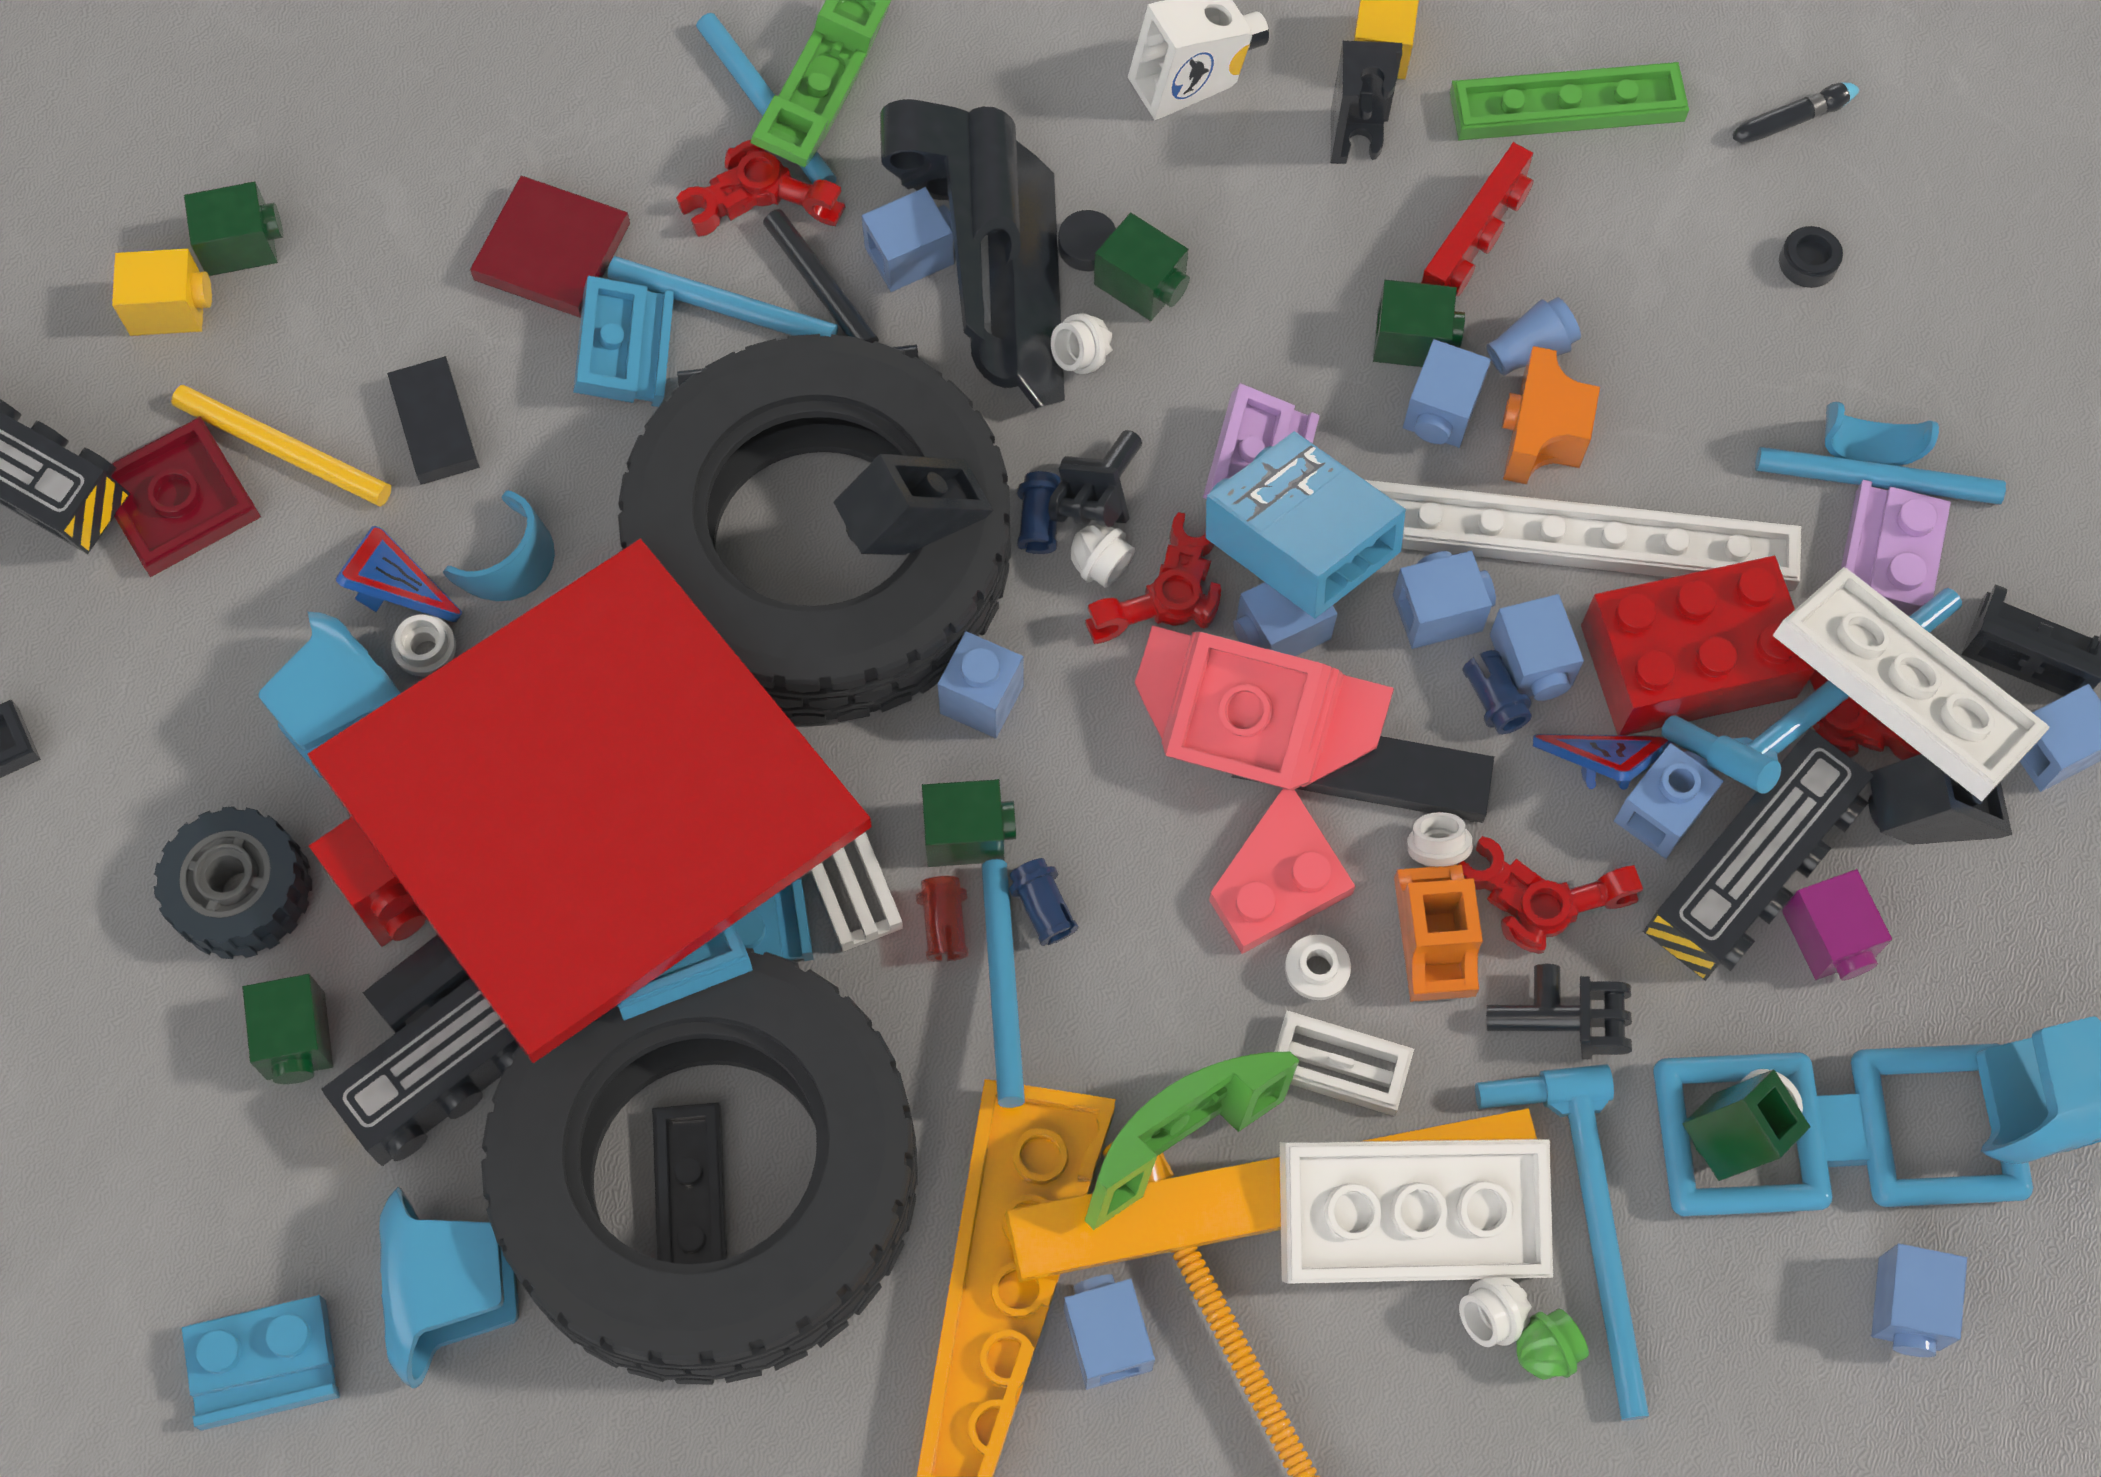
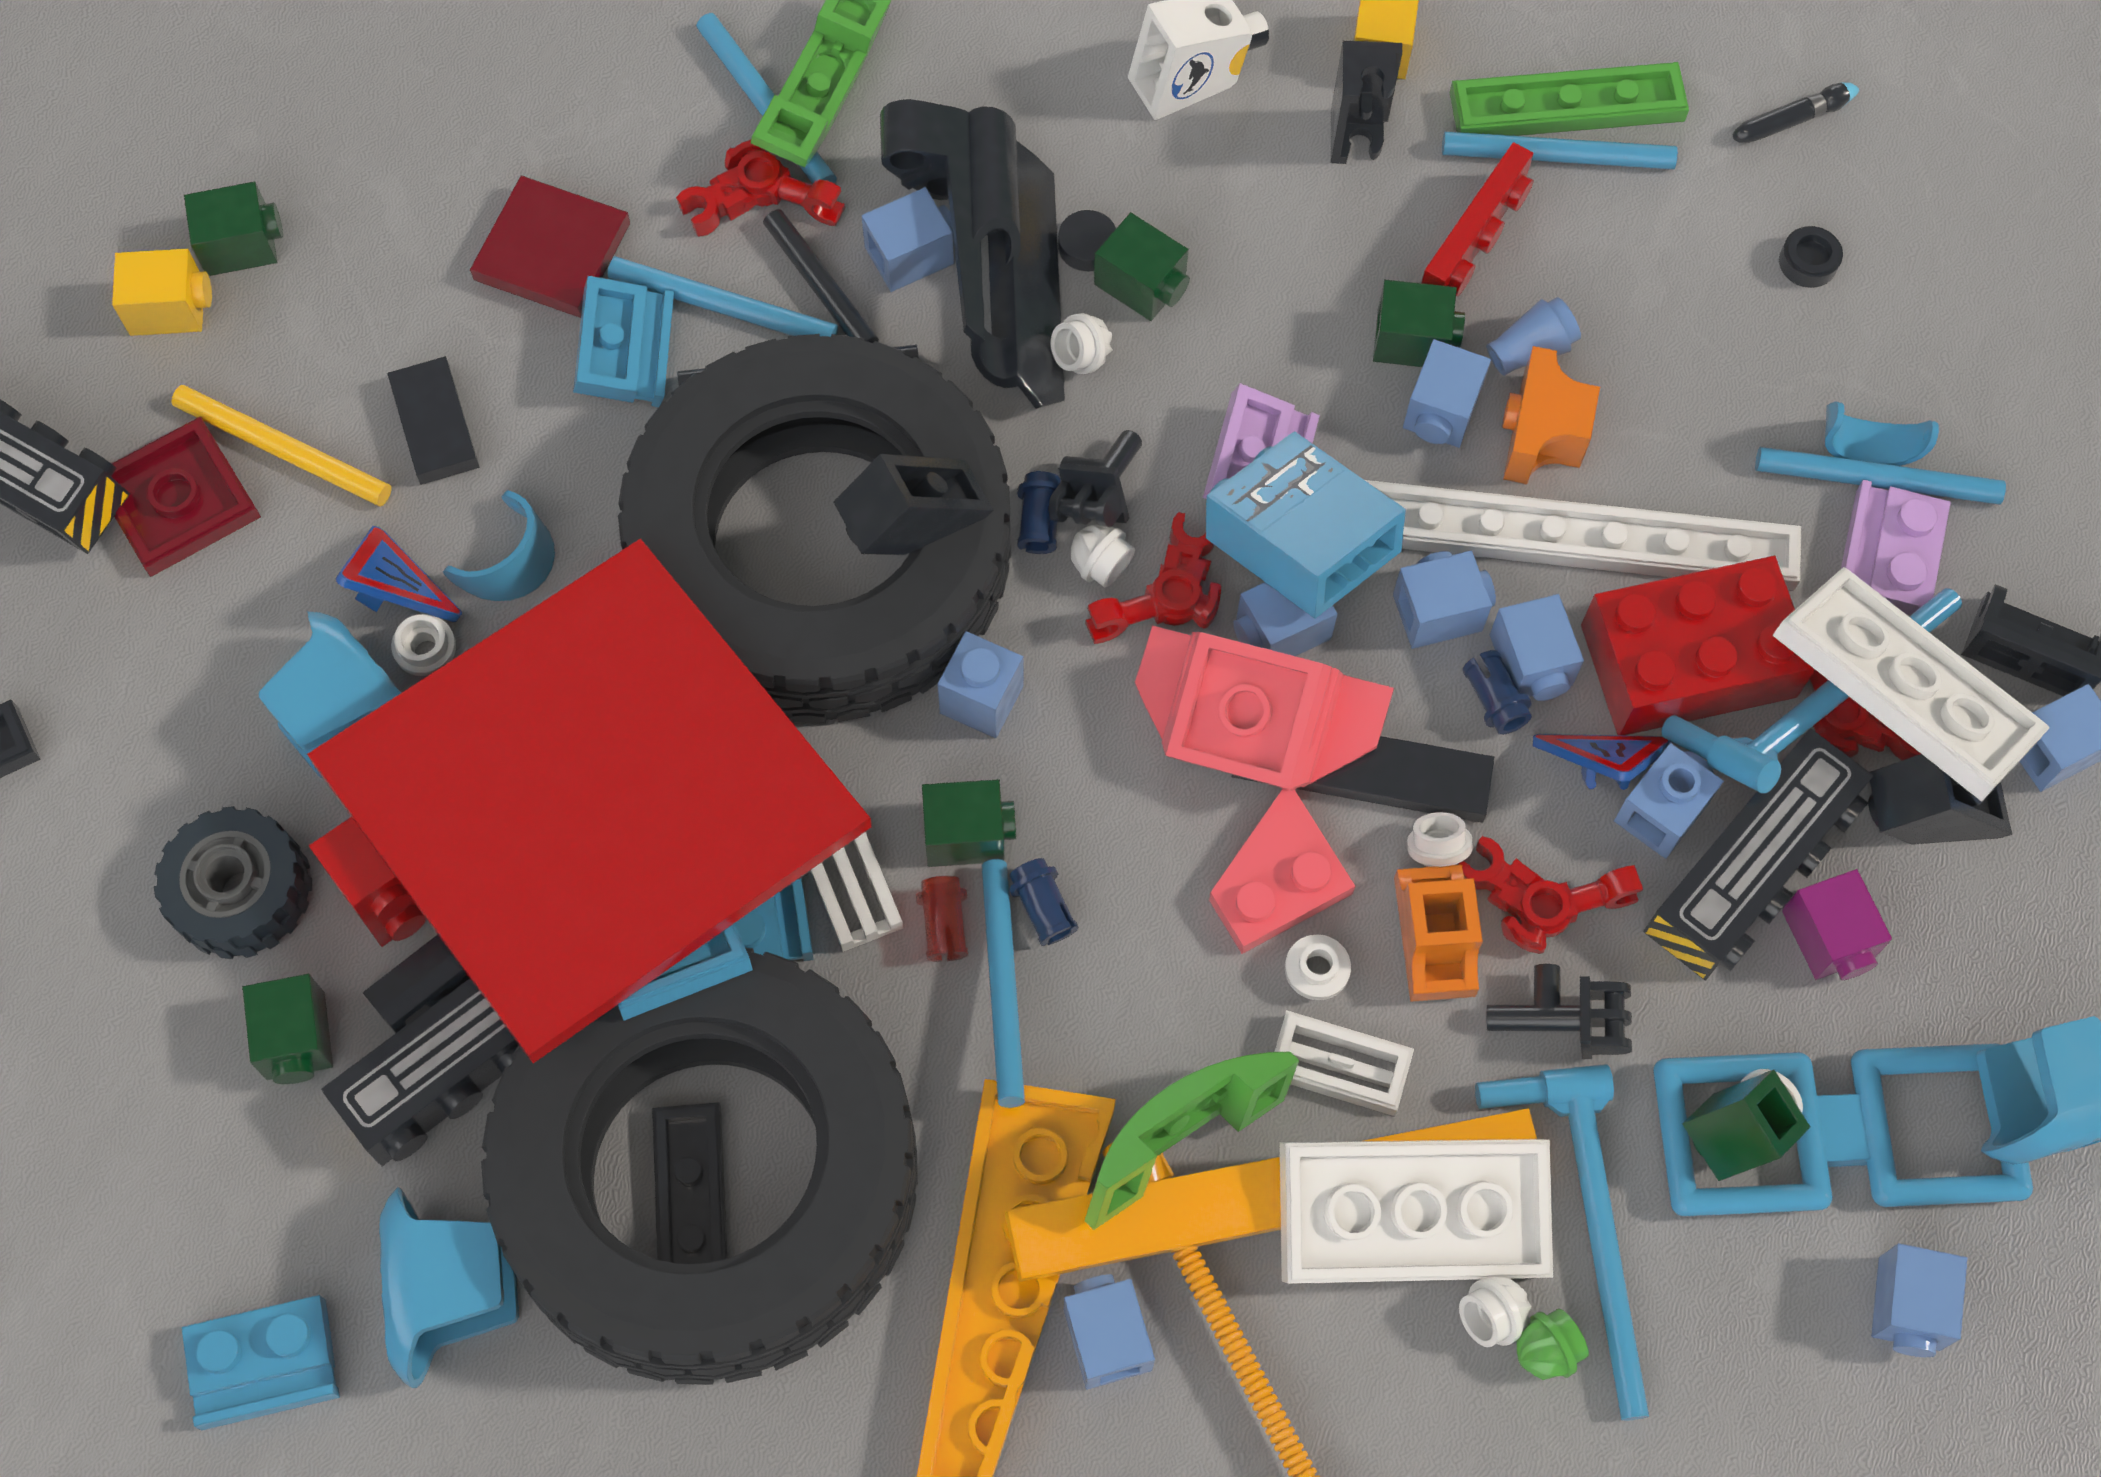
(1562, 150): none -> dark azure bar

